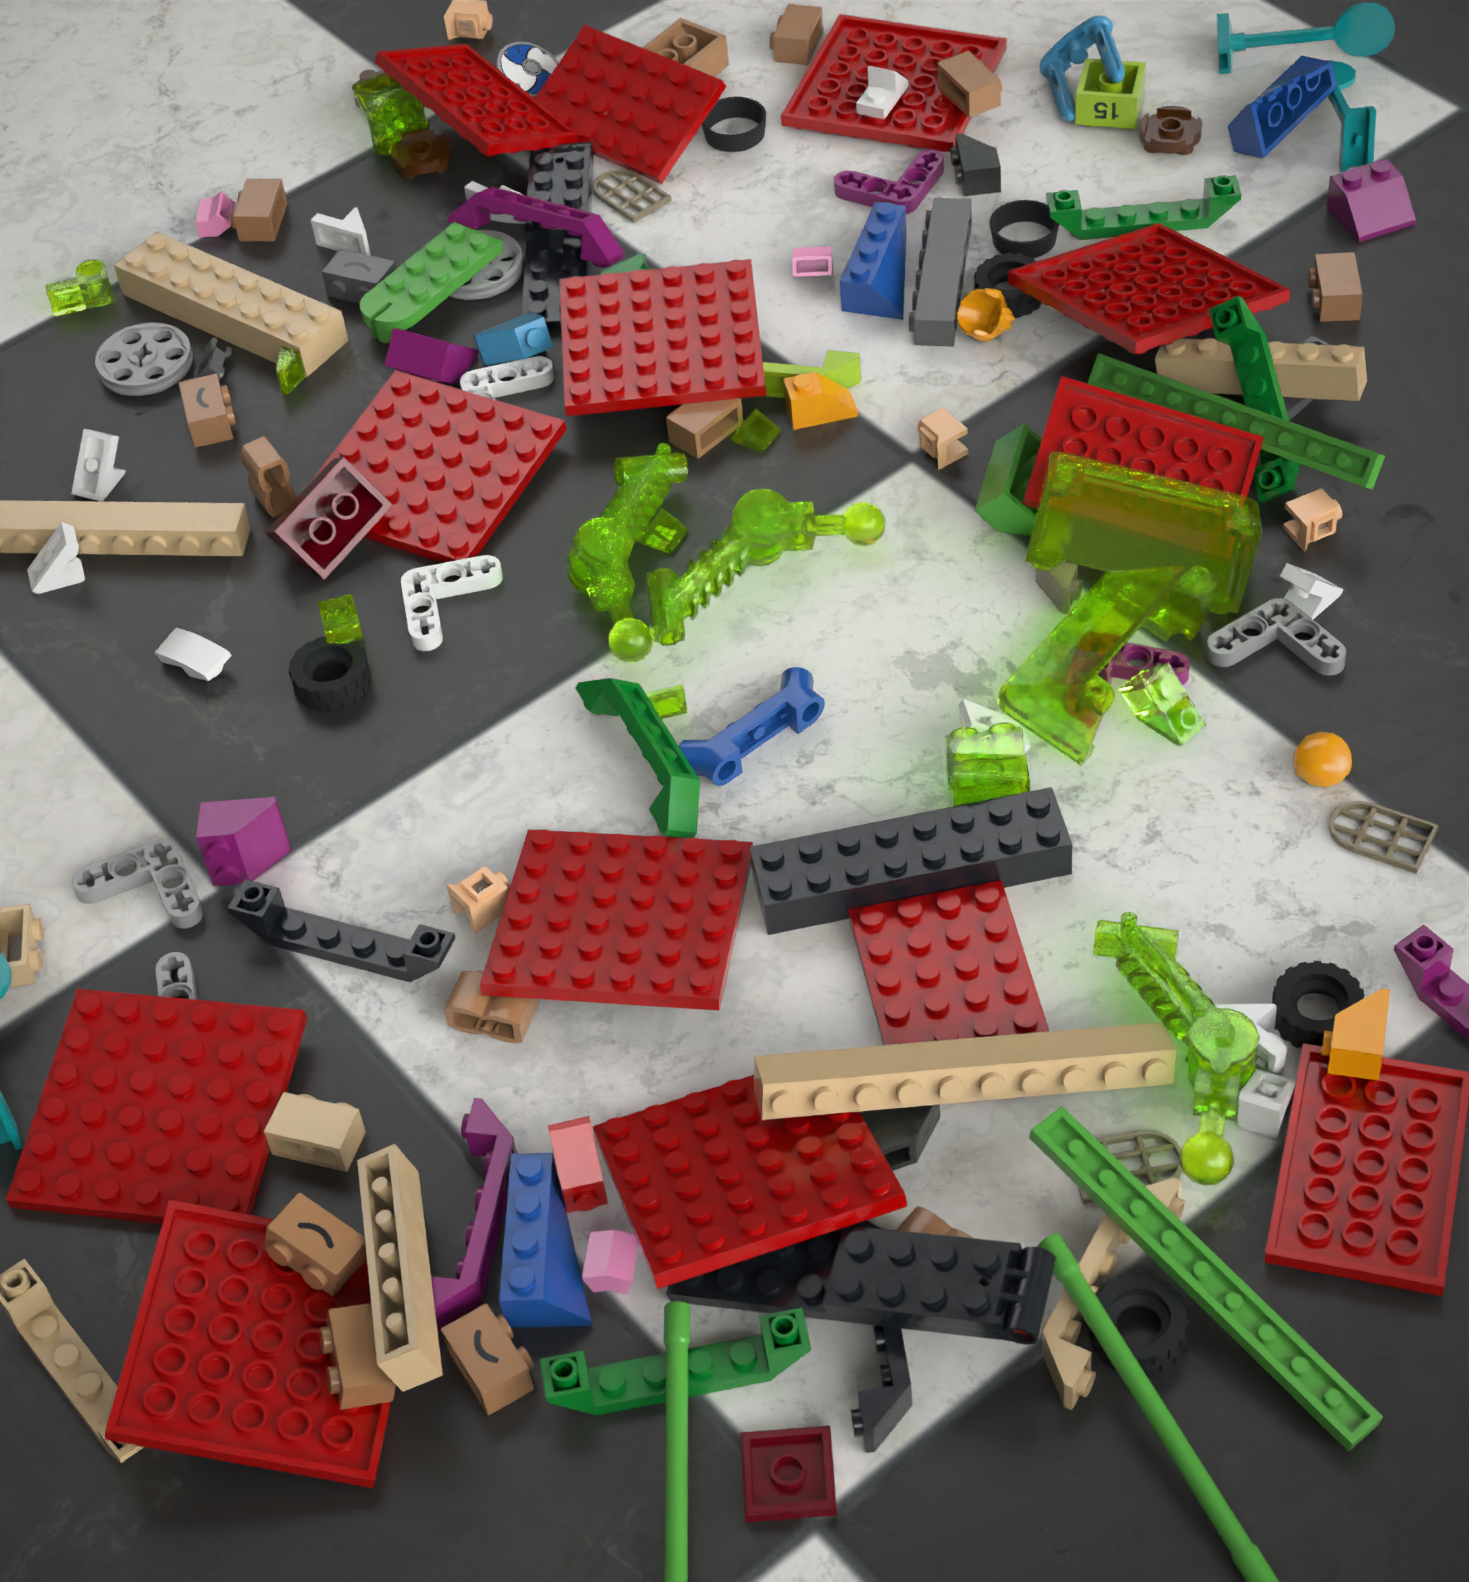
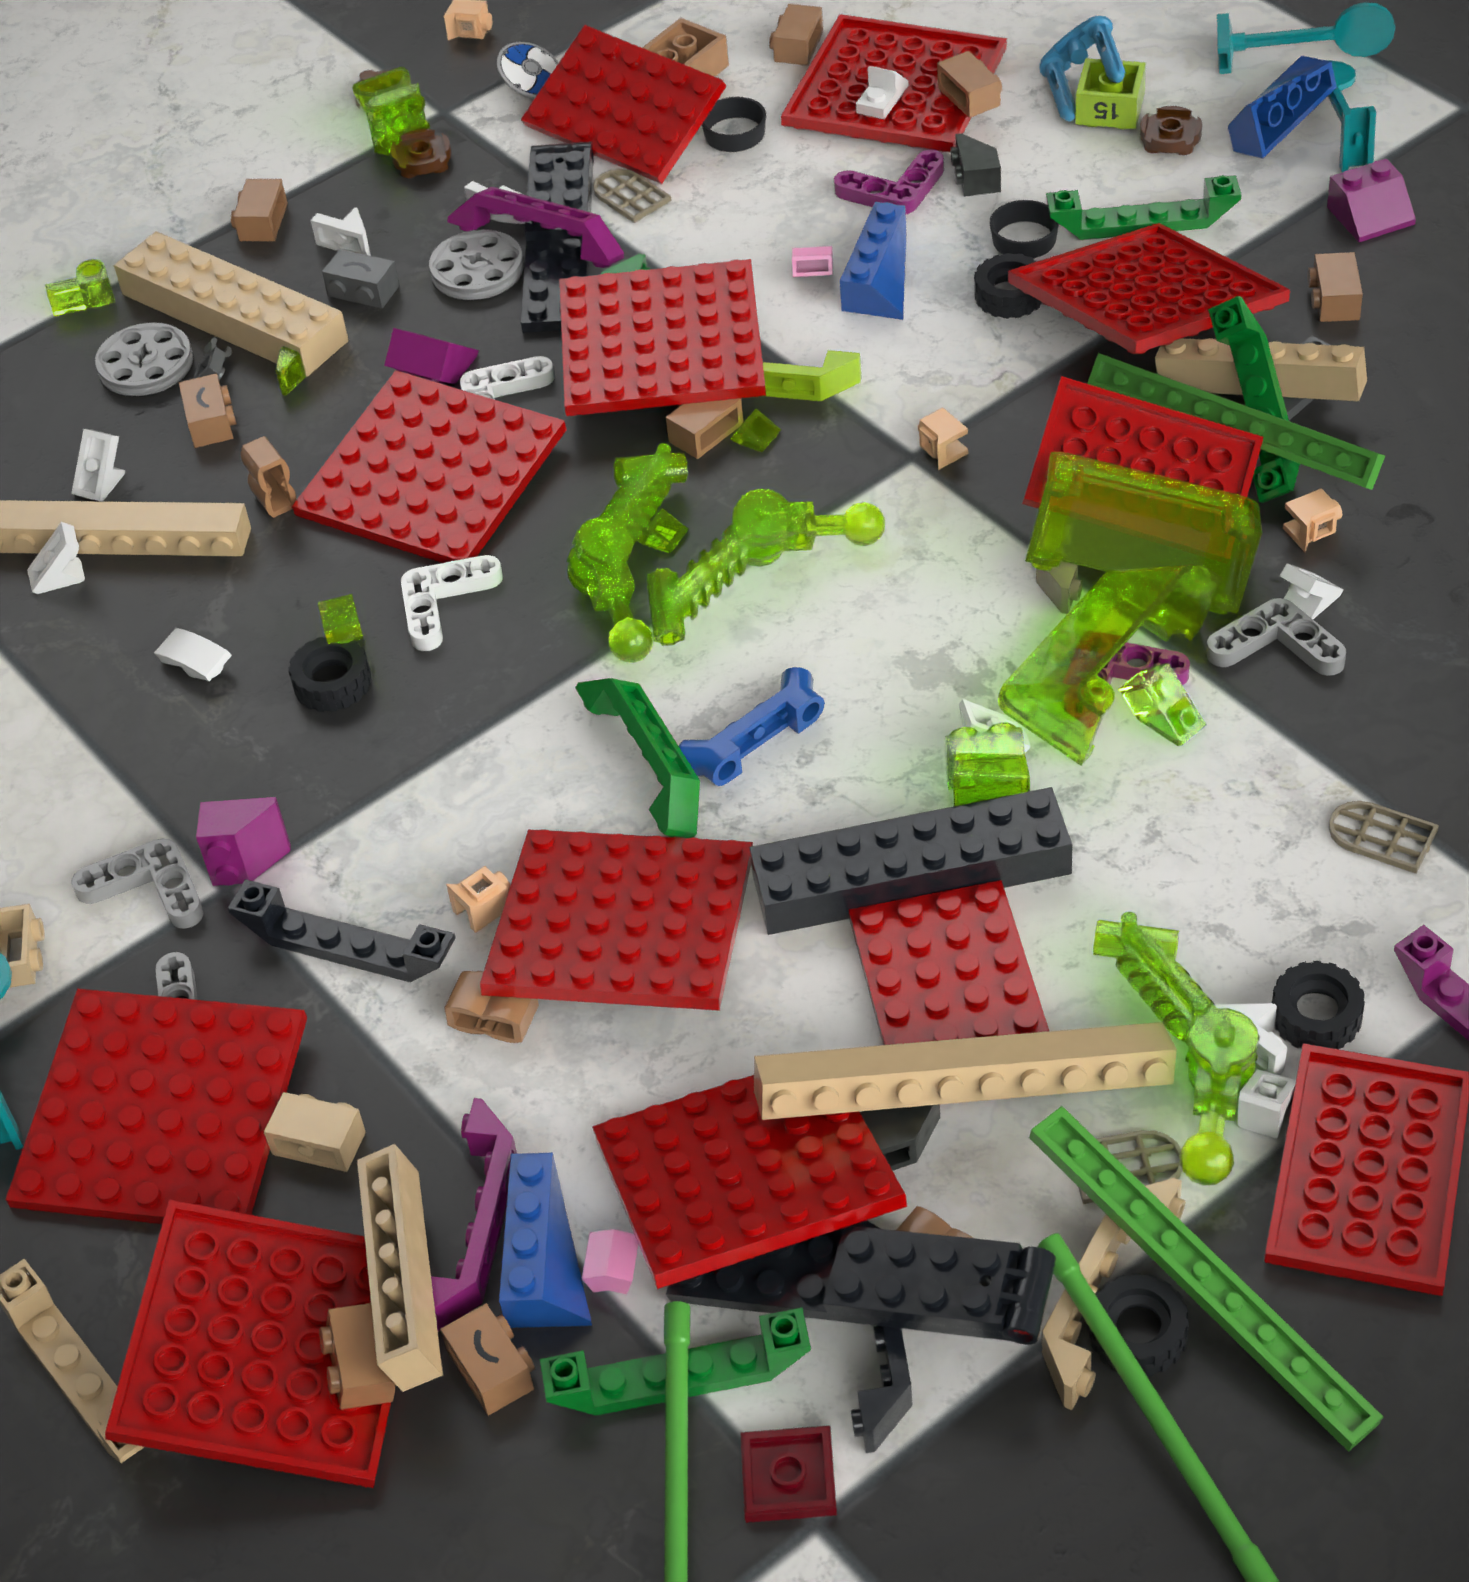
(214, 215): bright pink piece -> none
(315, 1244): medium nougat brick -> none
(329, 518): slope -> none
(426, 279): bright green plate -> none
(475, 99): red plate -> none
(514, 340): dark azure slope -> none
(578, 1164): slope -> none
(669, 701): clear neon green slope -> none
(816, 400): light orange slope -> none
(942, 272): brick -> none
(984, 314): light orange hair -> none
(1007, 482): bright green slope -> none
(1322, 759): light orange hair -> none
(1358, 1038): light orange slope -> none

